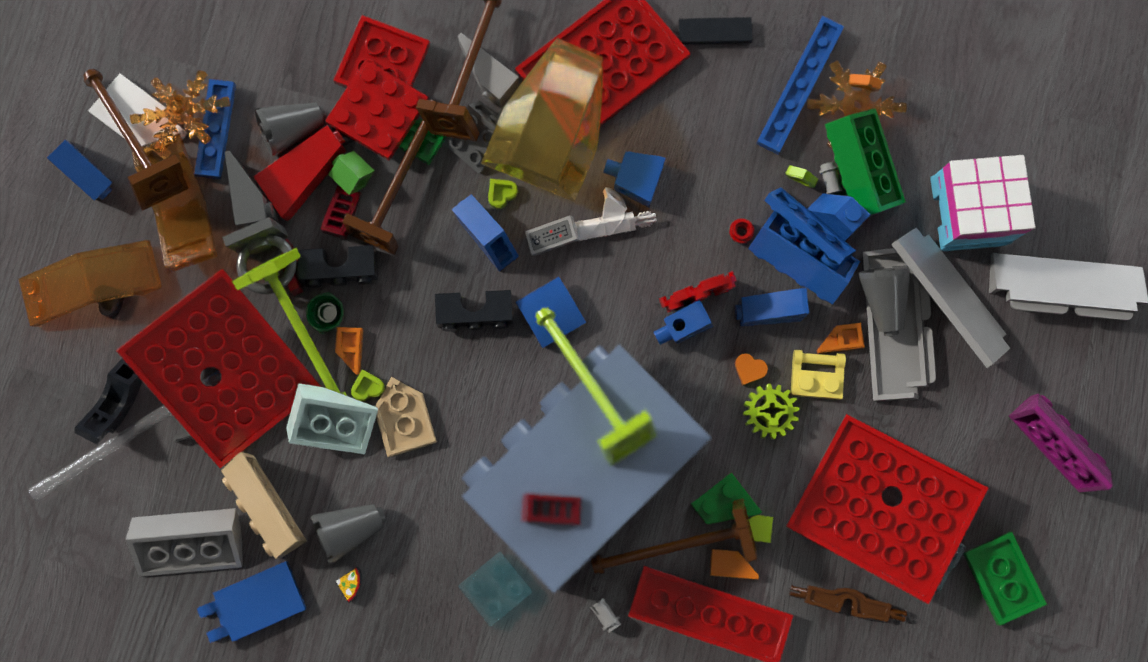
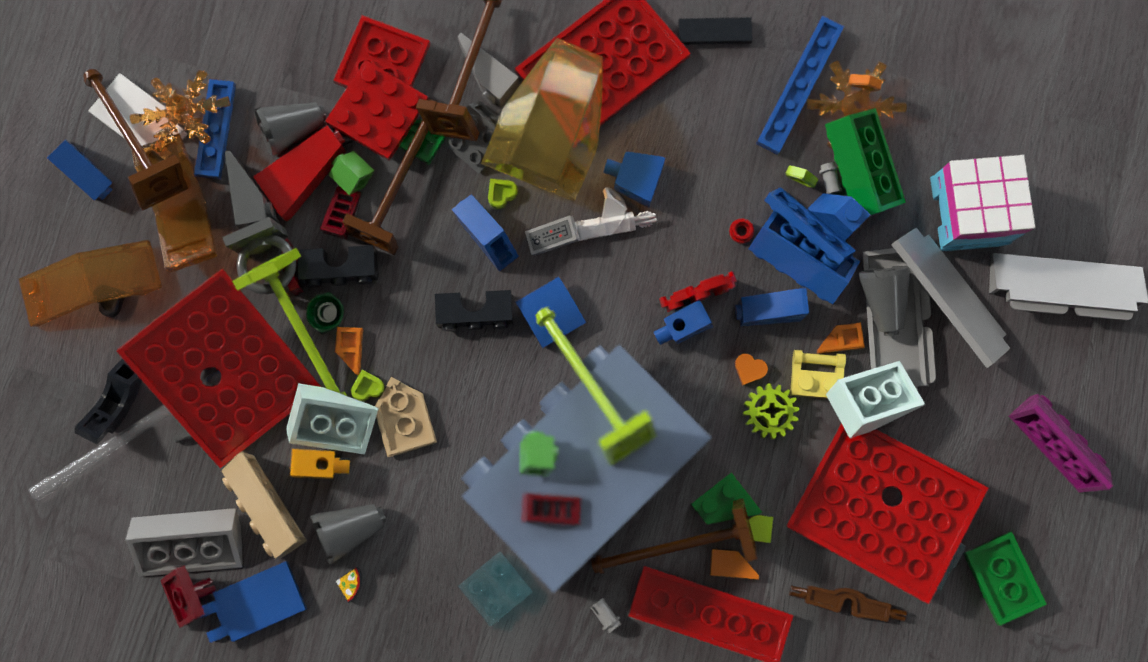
(185, 596): none -> dark red tile
(304, 464): none -> light orange torso
(537, 454): none -> bright green brick
(873, 398): none -> light aqua slope

